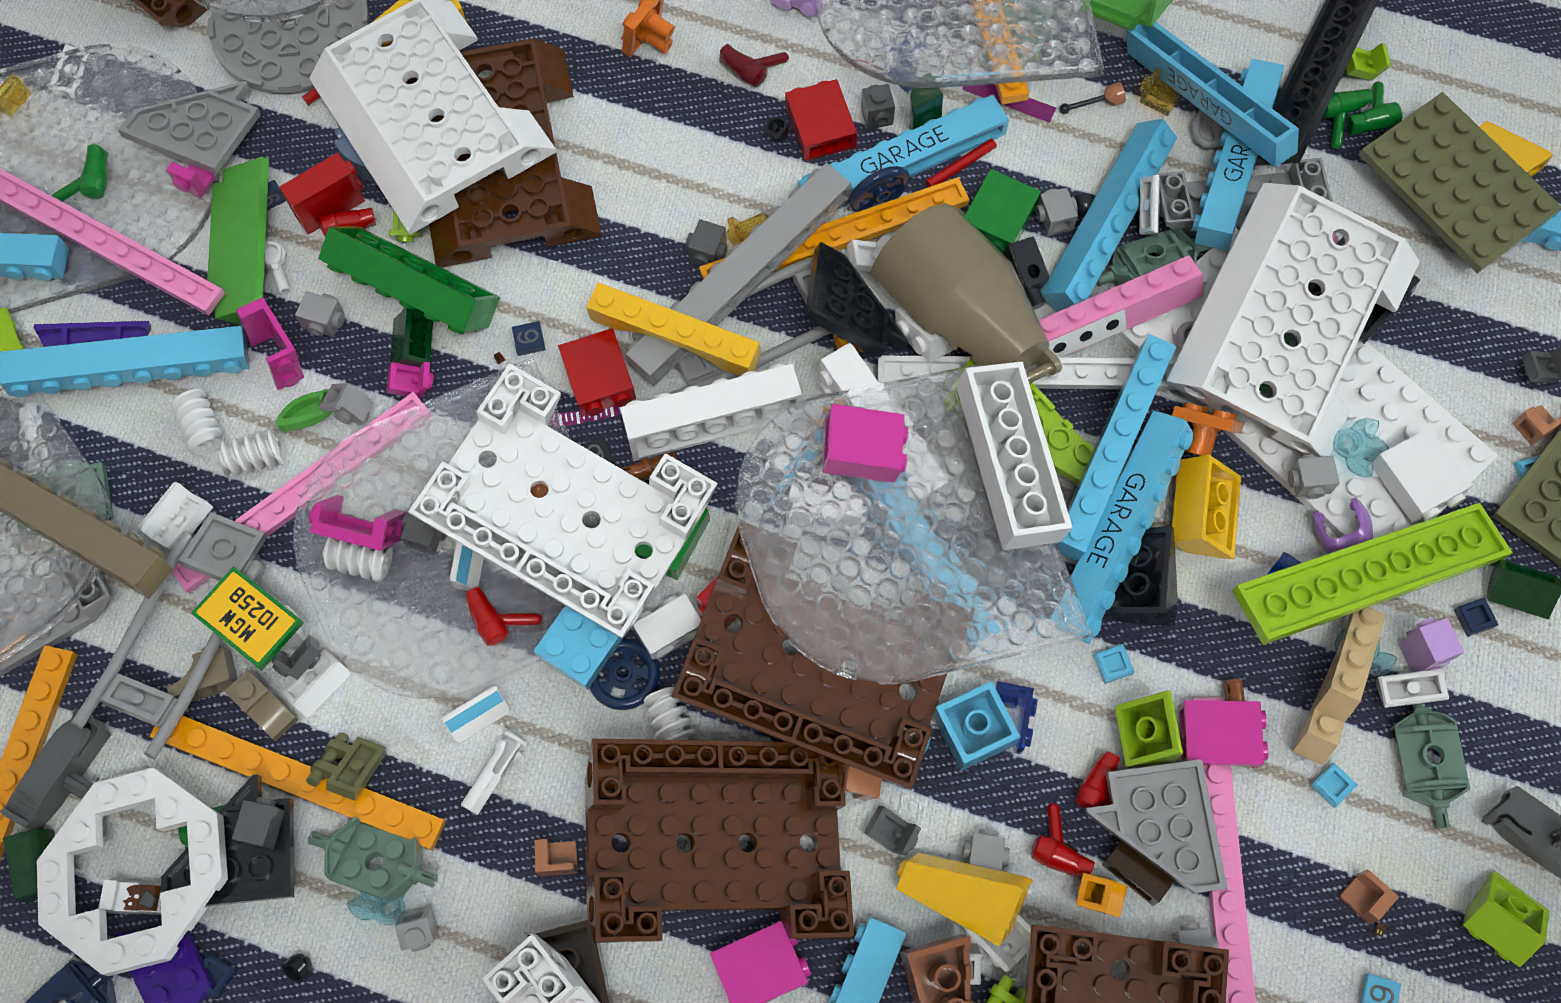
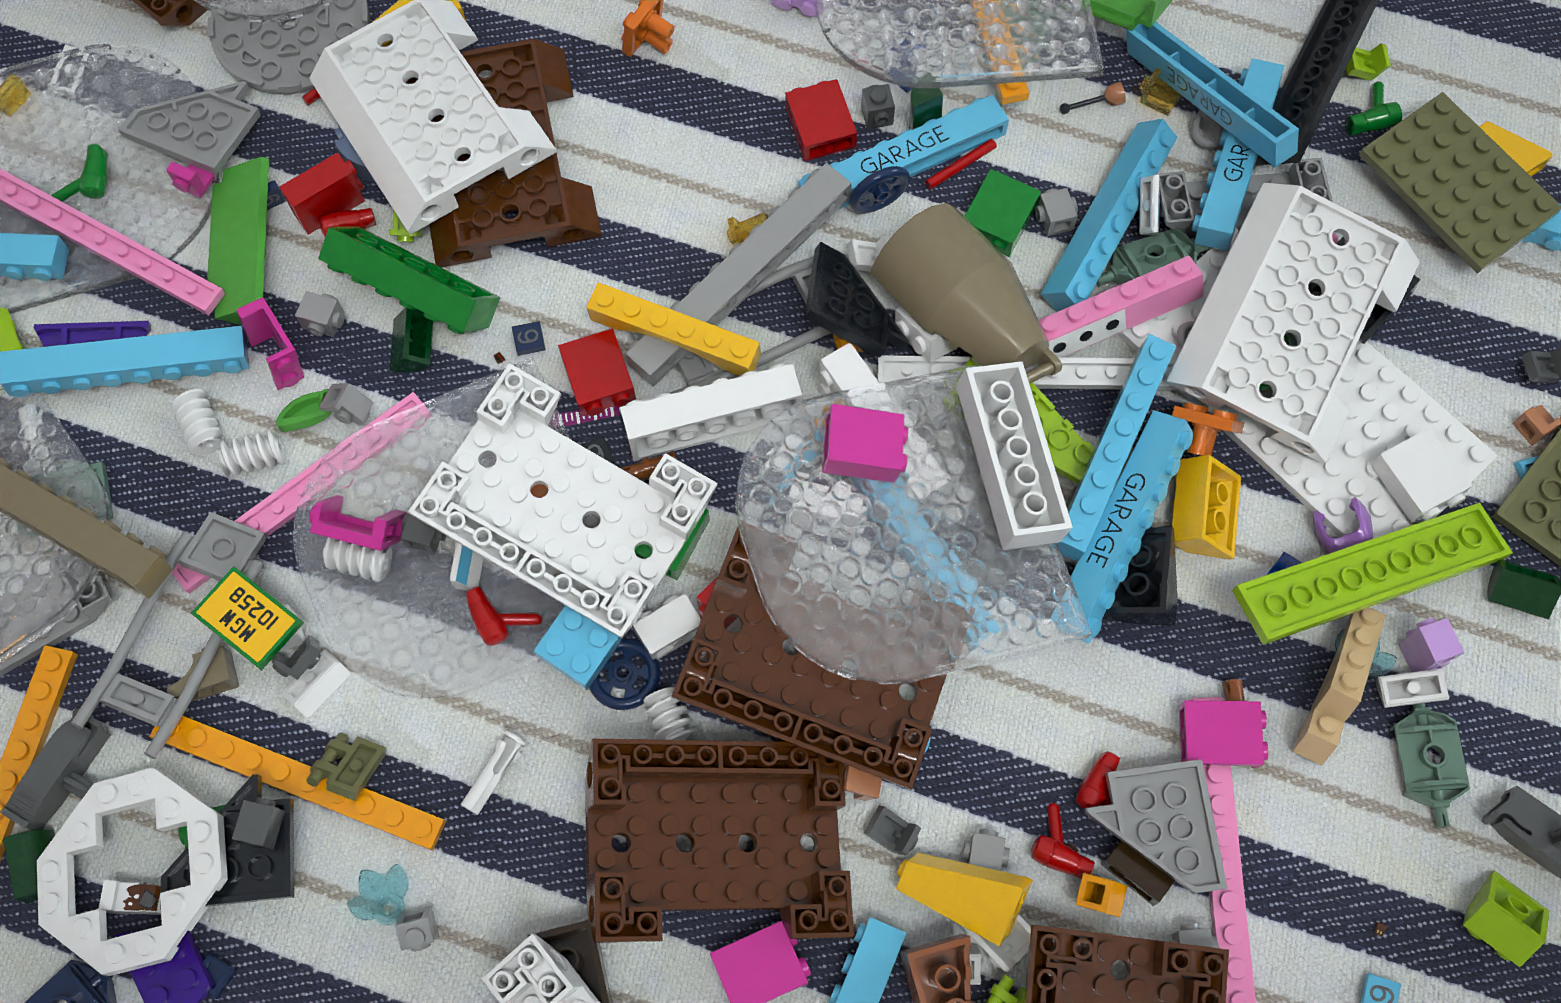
(173, 514): white bracket -> none
(261, 705): dark tan arch -> none
(274, 258): white plate -> none
(297, 967): black hinge -> none
(357, 844): sand green plate -> none
(407, 379): dark pink bracket -> none
(476, 714): white slope -> none
(555, 858): nougat panel -> none
(706, 243): dark grey brick -> none
(747, 68): dark red piece -> none
(773, 128): black hinge -> none
(873, 221): light orange plate -> none
(976, 726): medium azure brick -> none
(1022, 696): clear blue bracket -> none
(1029, 267): black torso -> none
(1031, 106): magenta sticker -> none
(1083, 203): black hinge -> none
(1113, 663): medium azure tile -> none
(1149, 731): lime slope -> none
(1313, 476): light grey brick -> none
(1333, 785): medium azure tile -> none
(1342, 104): green piece -> none
(1363, 446): clear light blue plate -> none
(1368, 896): nougat panel -> none
(1476, 617): dark blue tile -> none

